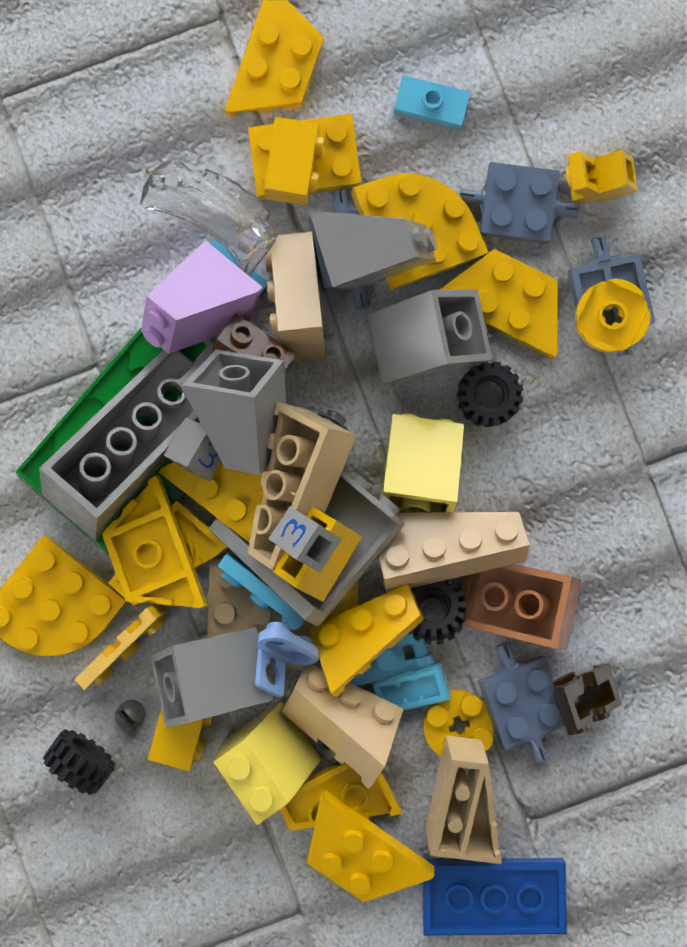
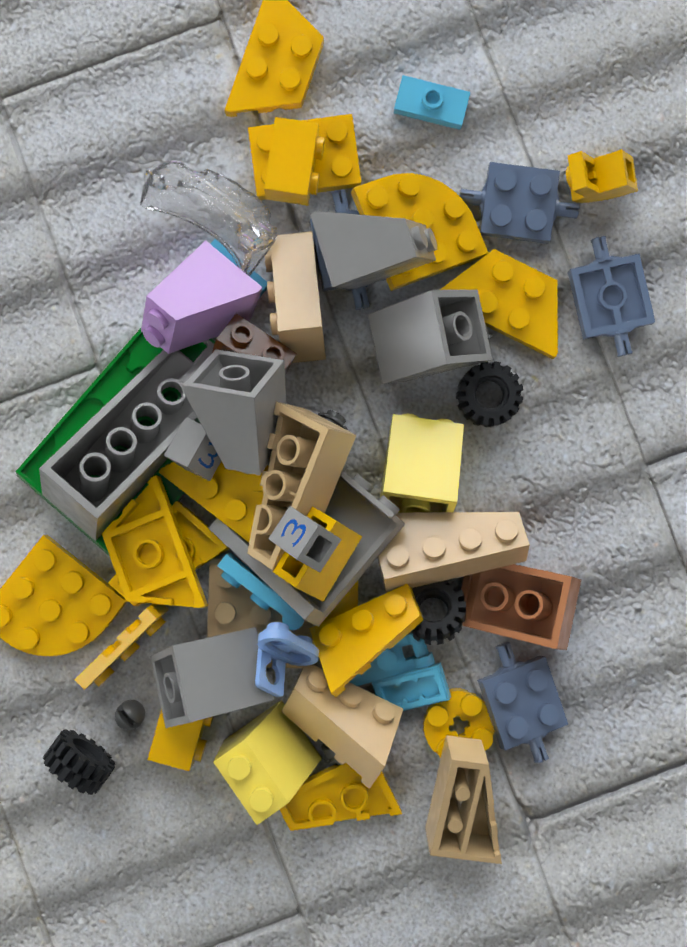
(361, 854): yellow wing -> none
(495, 898): blue tile -> none
(586, 697): dark brown cylinder -> none
(632, 310): yellow plate -> none

